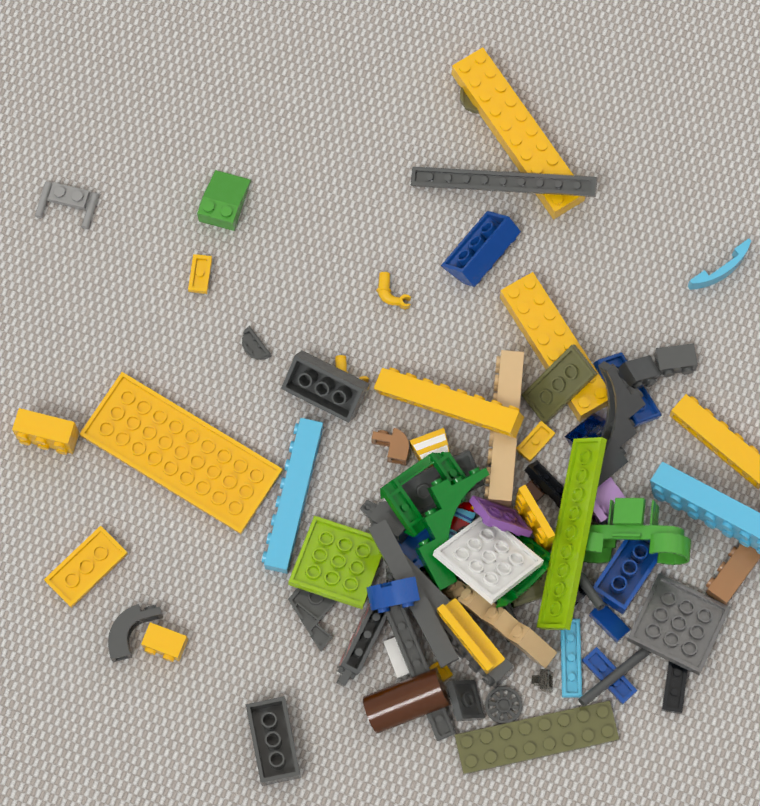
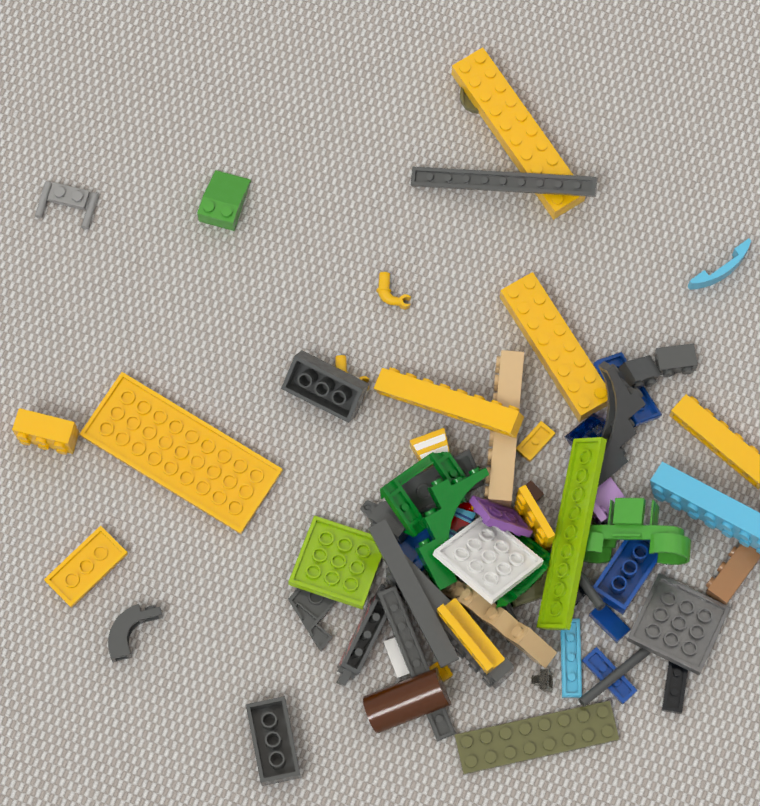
(164, 642): yellow brick -> none
(200, 274): yellow plate -> none
(253, 345): dark grey tile -> none
(293, 495): medium azure brick -> none
(393, 594): blue brick -> none
(397, 444): medium nougat brick -> none
(465, 700): dark grey plate -> none
(481, 248): blue slope -> none
(503, 705): dark grey wheel -> none
(546, 481): black plate -> none
(559, 384): olive tile -> none

